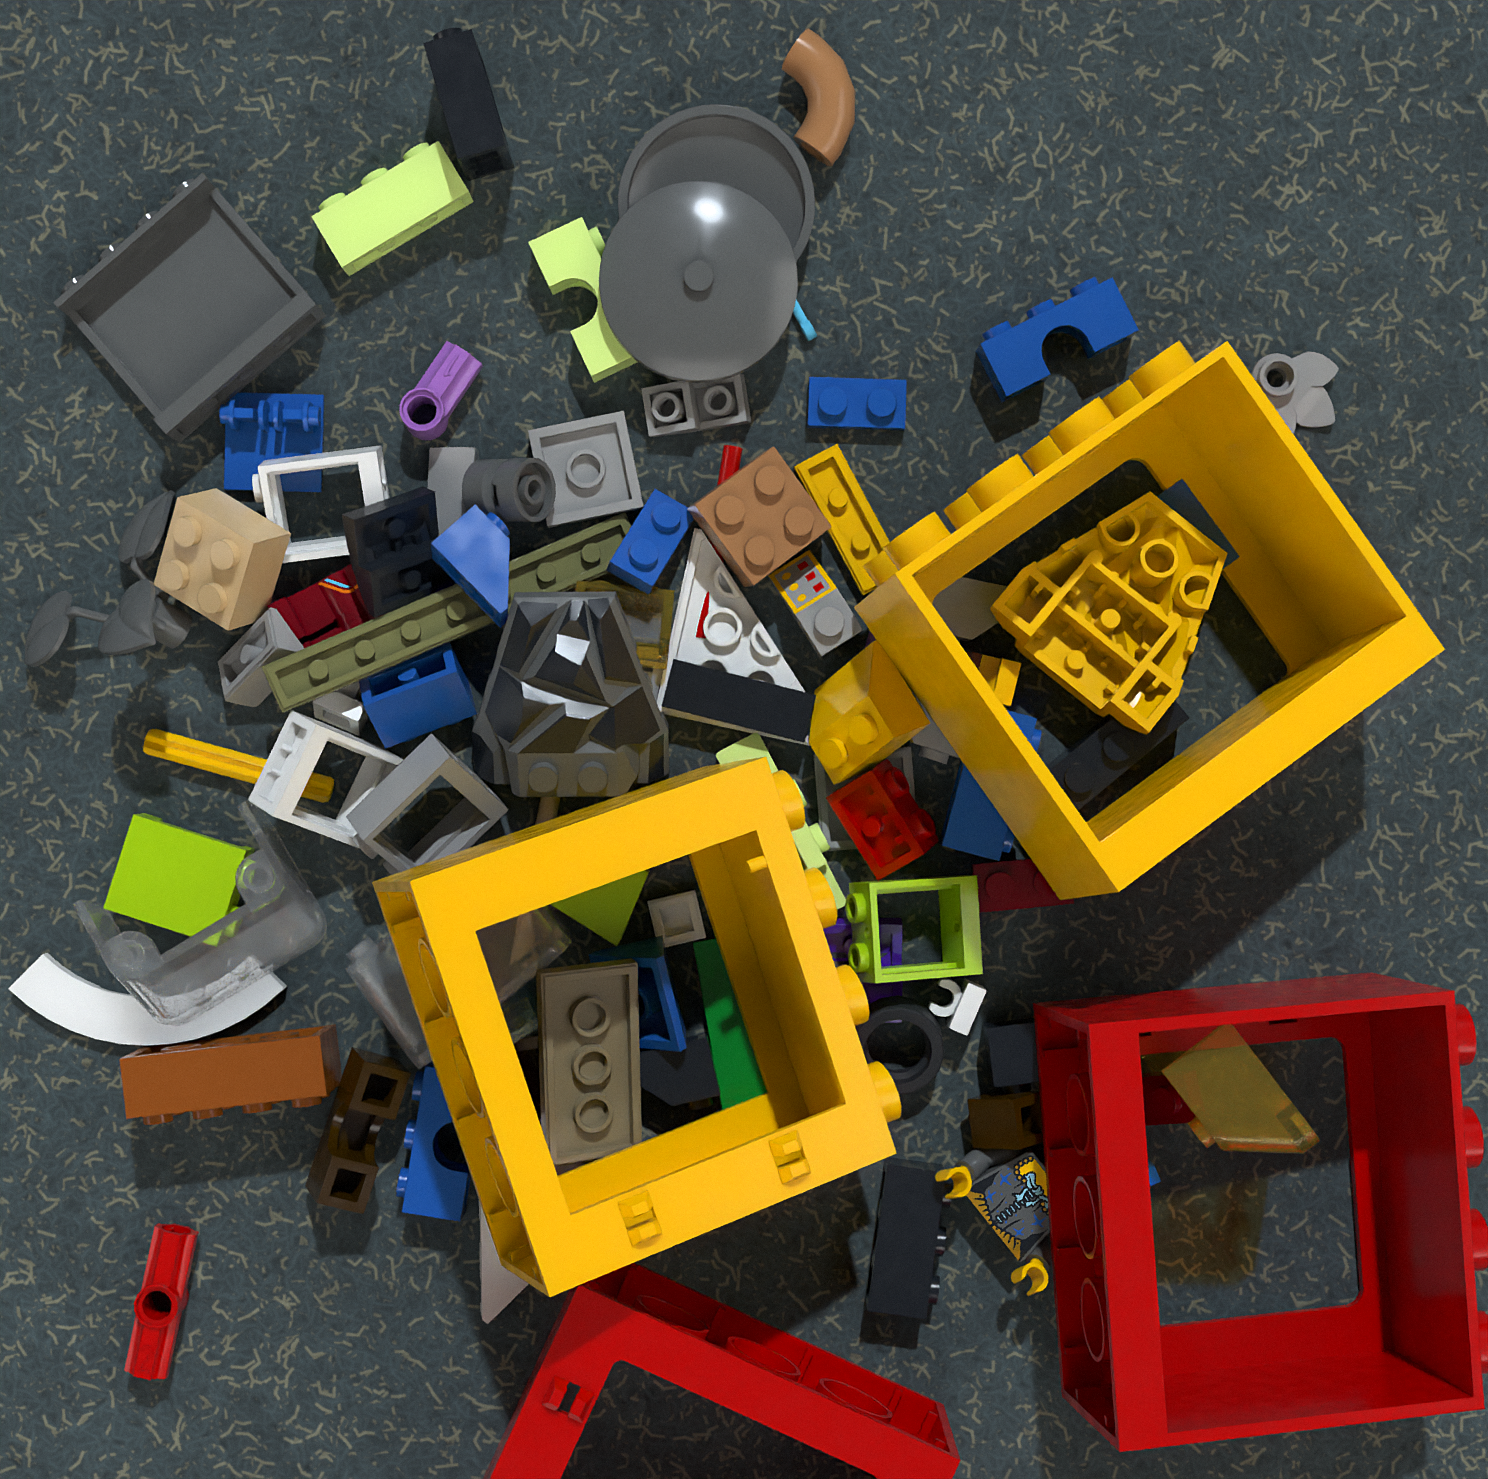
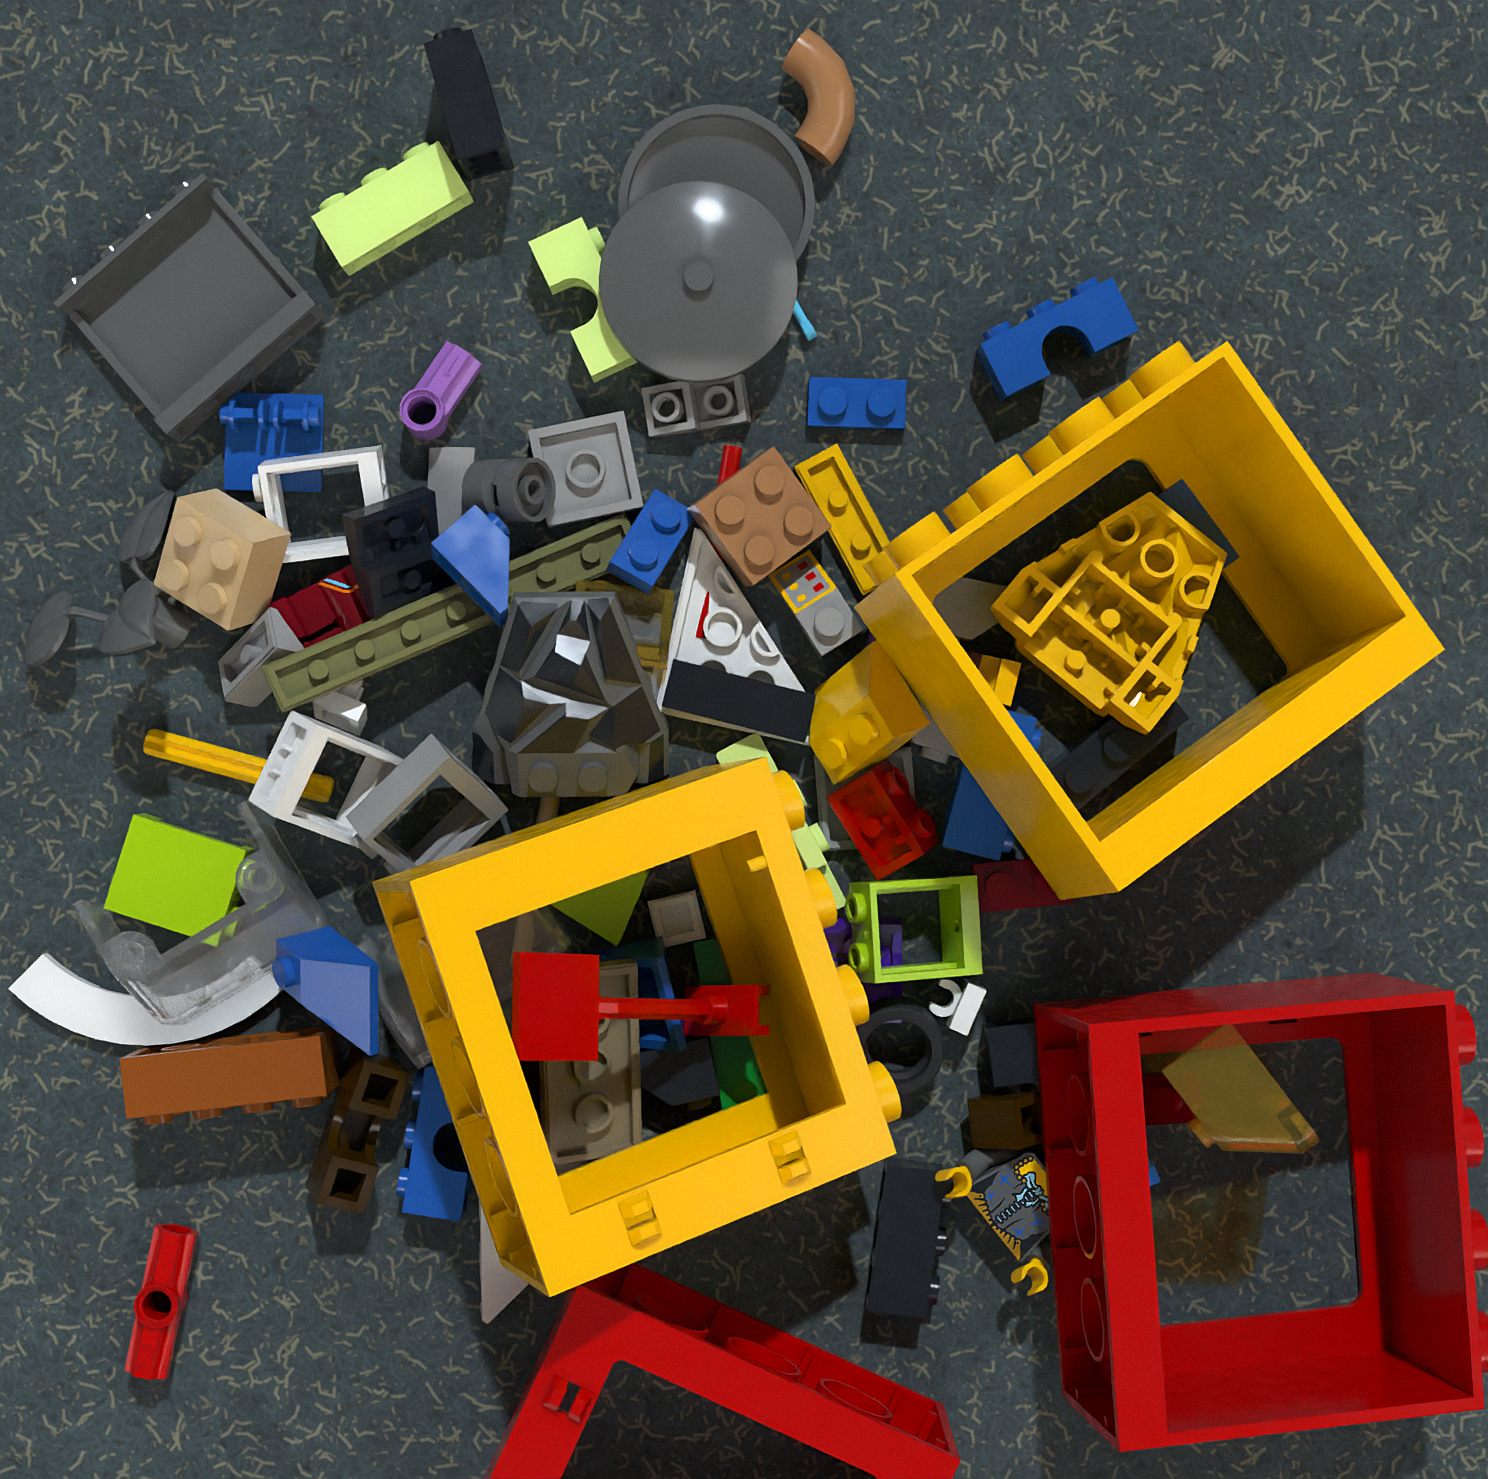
(332, 982): none -> blue slope
(418, 696): blue brick -> none
(561, 1007): none -> red piece
(1302, 394): light grey plate -> none

